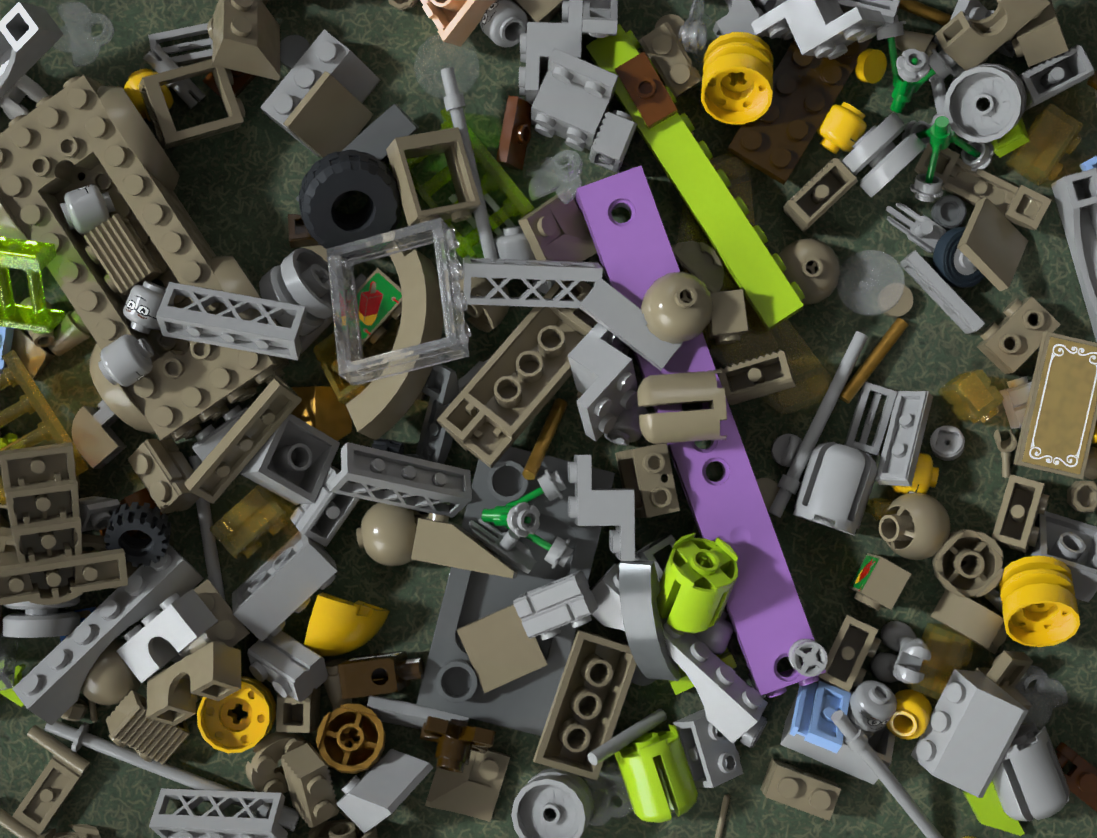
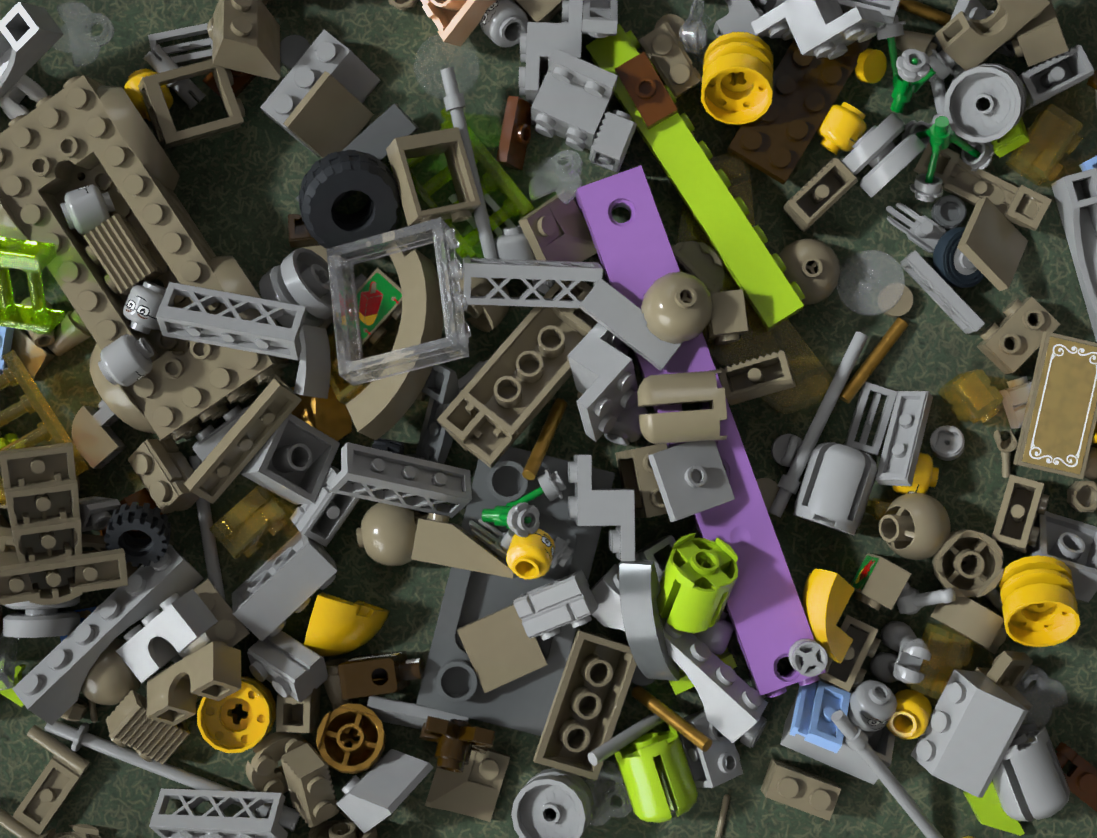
(314, 363): none -> light grey slope
(531, 555): none -> yellow head
(672, 718): none -> pearl gold bar
(691, 478): none -> light grey plate
(823, 604): none -> yellow brick
(912, 600): none -> light grey piece

